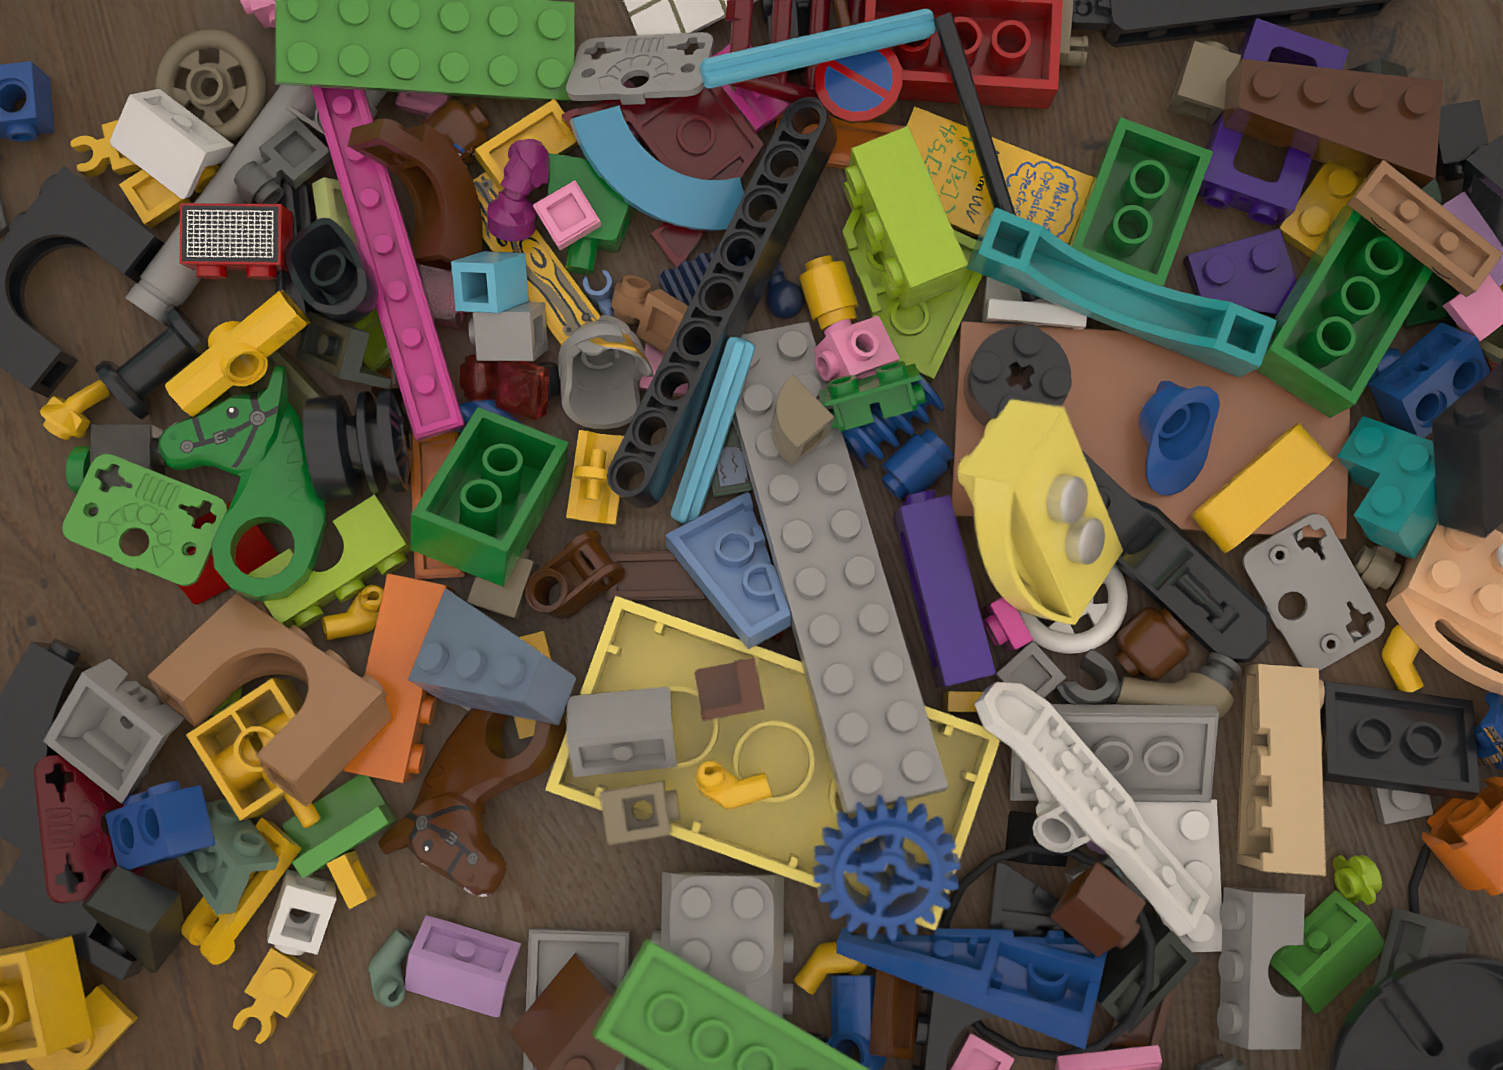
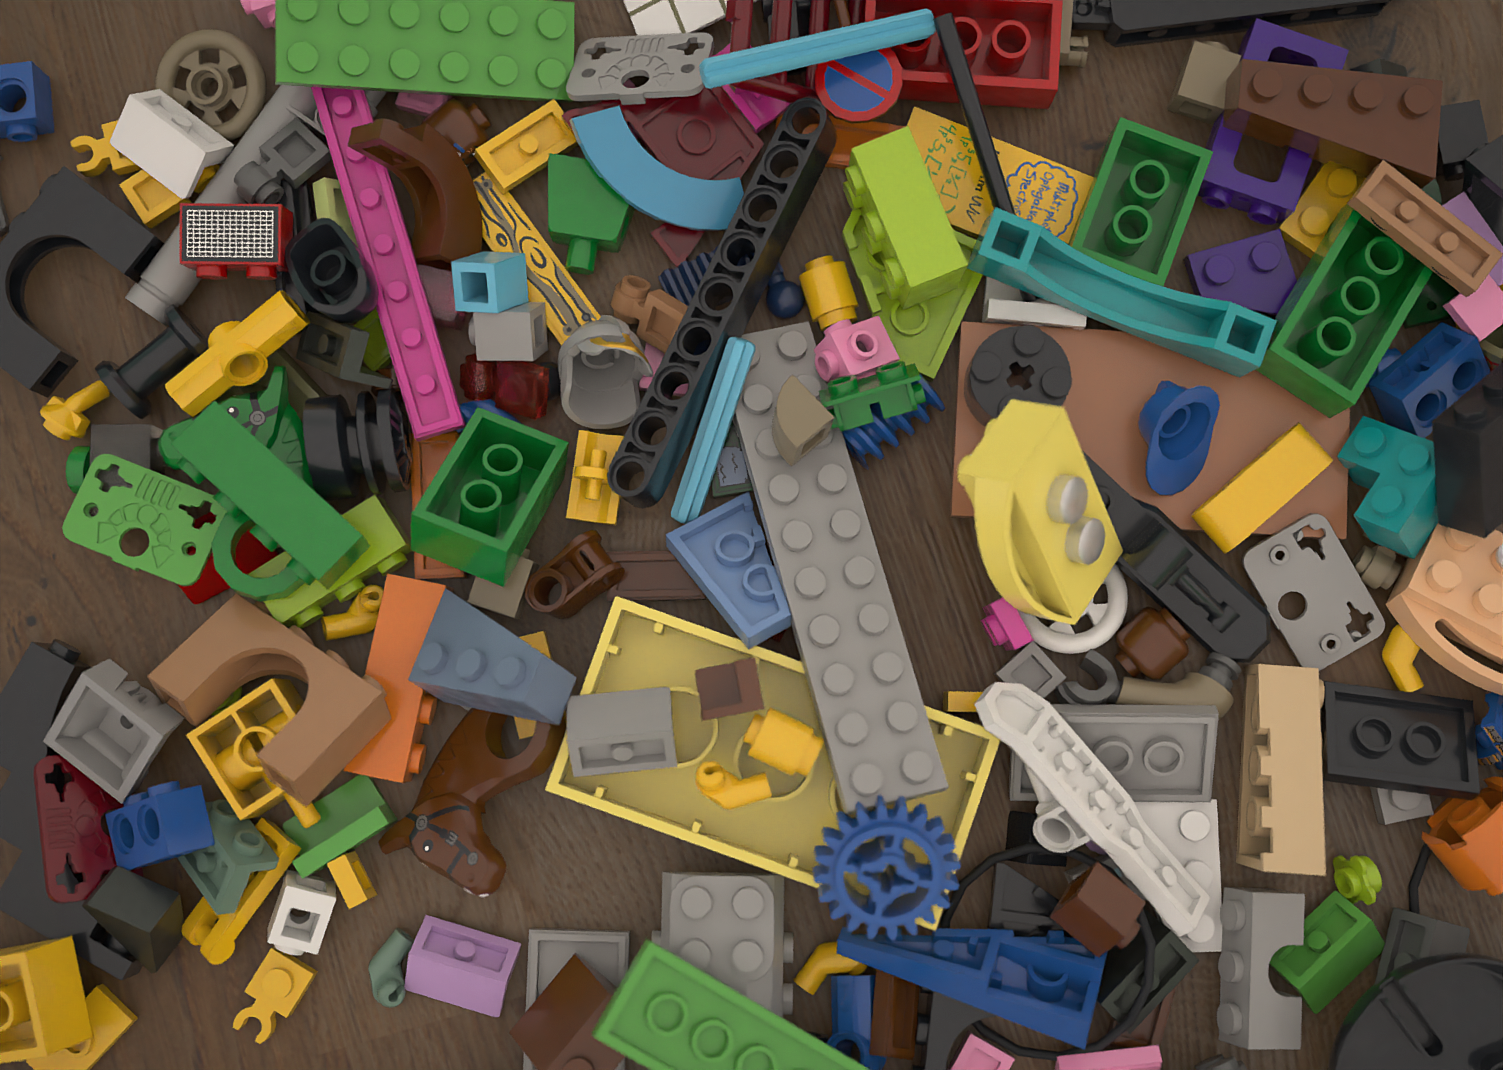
(270, 495): none -> green brick
(512, 214): magenta arm -> none
(567, 215): bright pink tile -> none
(603, 297): medium blue hand -> none
(619, 817): dark tan brick -> none
(783, 742): none -> yellow brick
(916, 465): blue brick -> none
(942, 589): dark purple piece -> none

